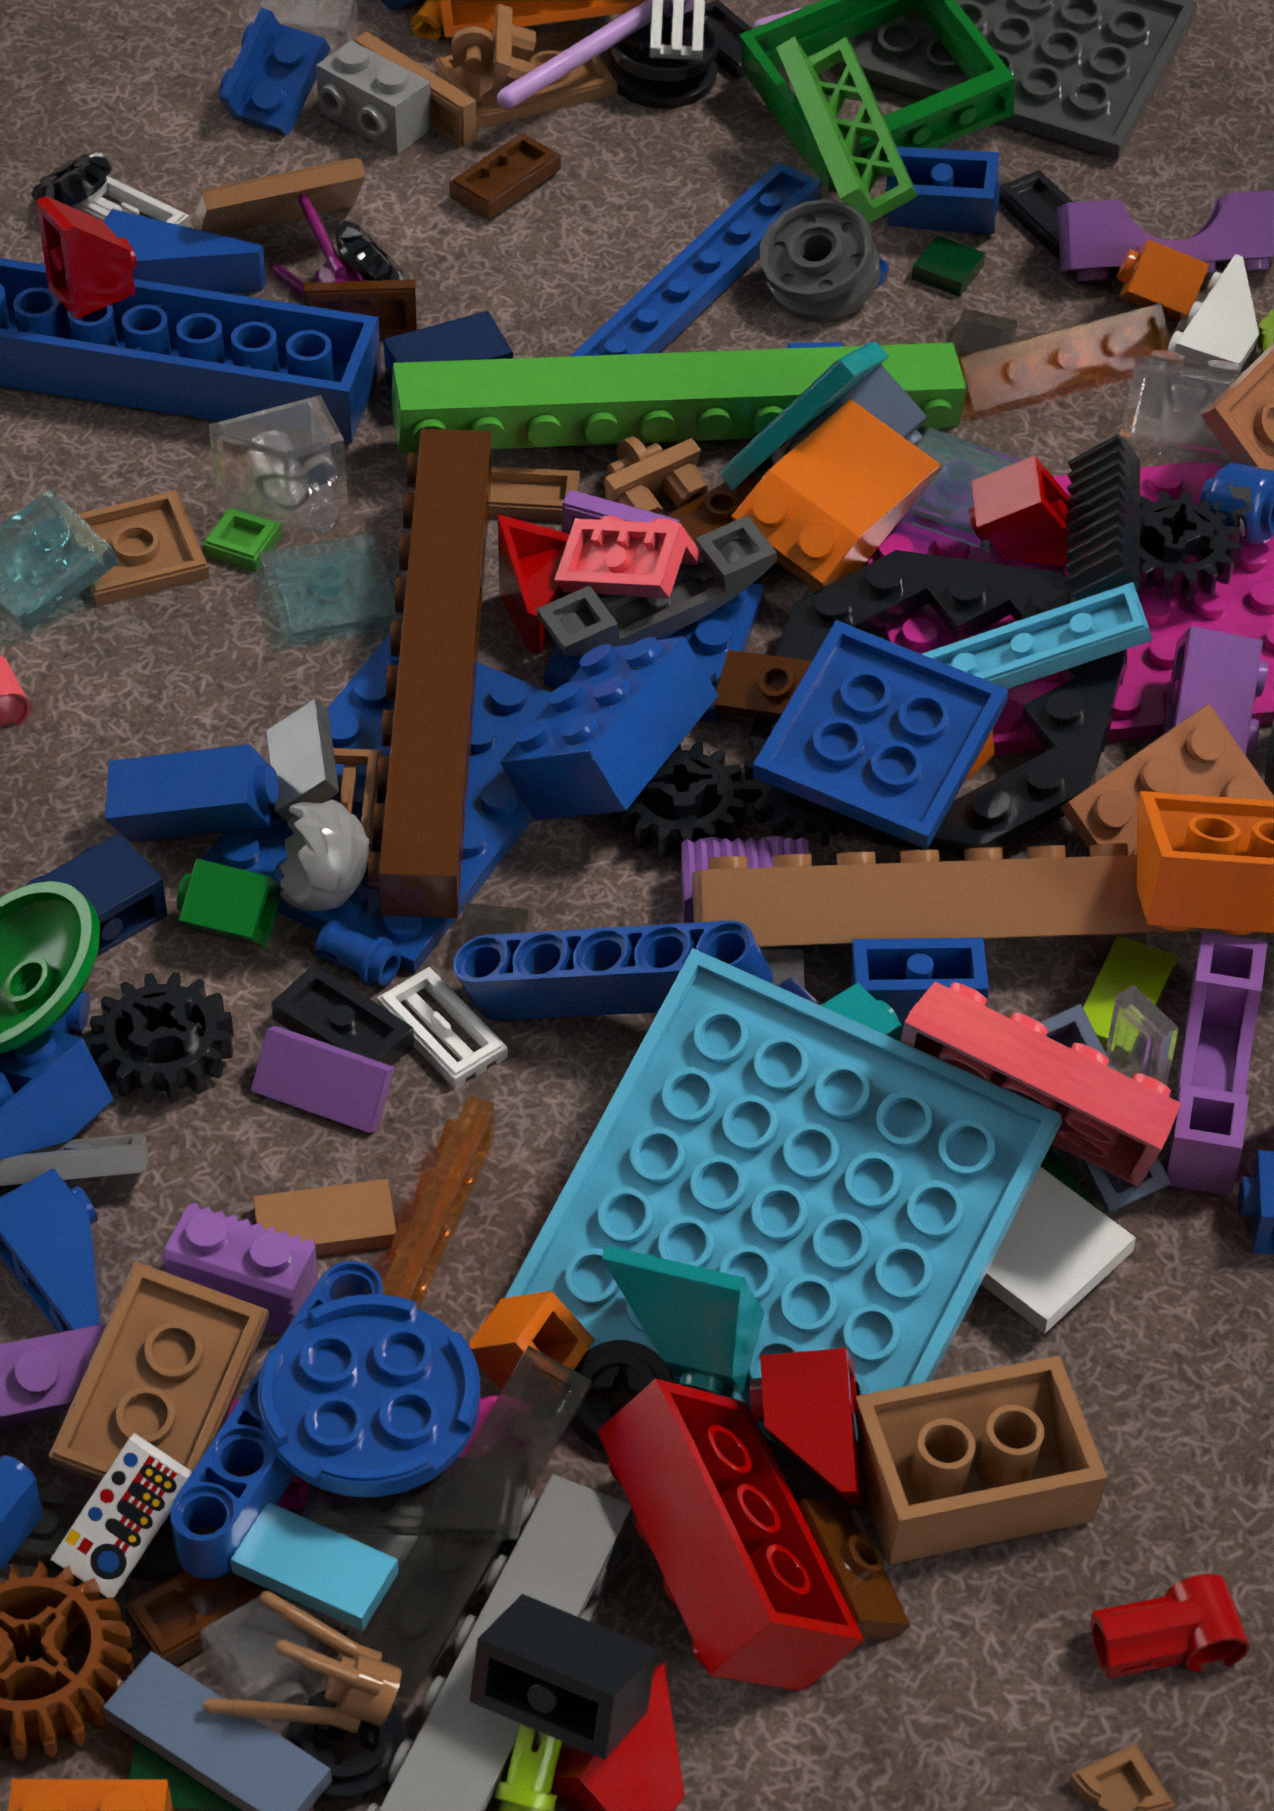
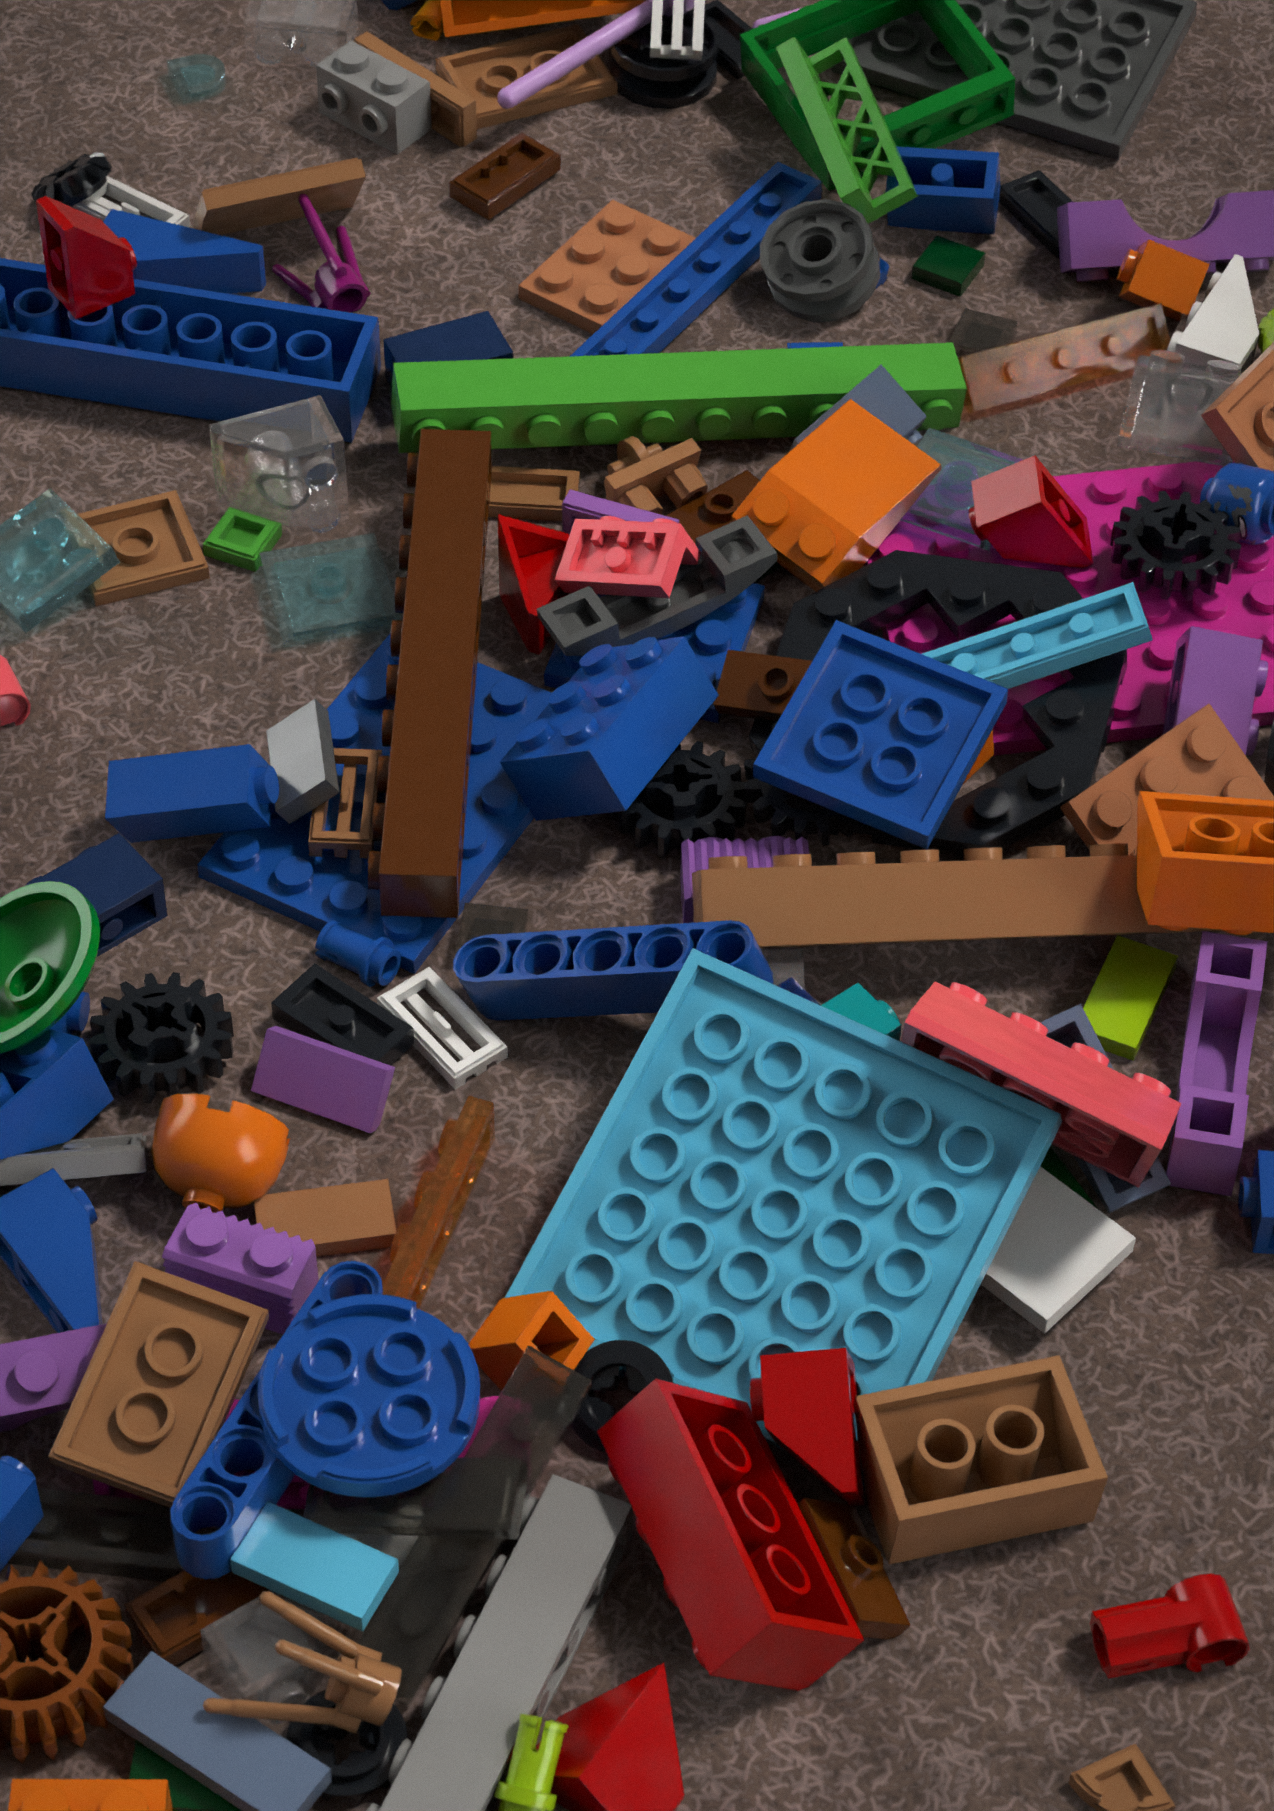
(122, 1516): tile -> none
(197, 76): none -> clear light blue tile
(215, 1153): none -> orange cylinder
(229, 902): green brick -> none
(272, 74): blue bracket -> none
(323, 855): light grey hair -> none
(366, 254): black gear -> none
(387, 299): reddish brown plate -> none
(499, 55): medium nougat hips -> none
(563, 1676): black brick -> none
(603, 266): none -> nougat plate
(693, 1315): teal slope -> none
(818, 398): teal tile -> none
(907, 967): blue brick -> none
(1104, 519): black gear -> none
(1140, 1037): clear tile -> none

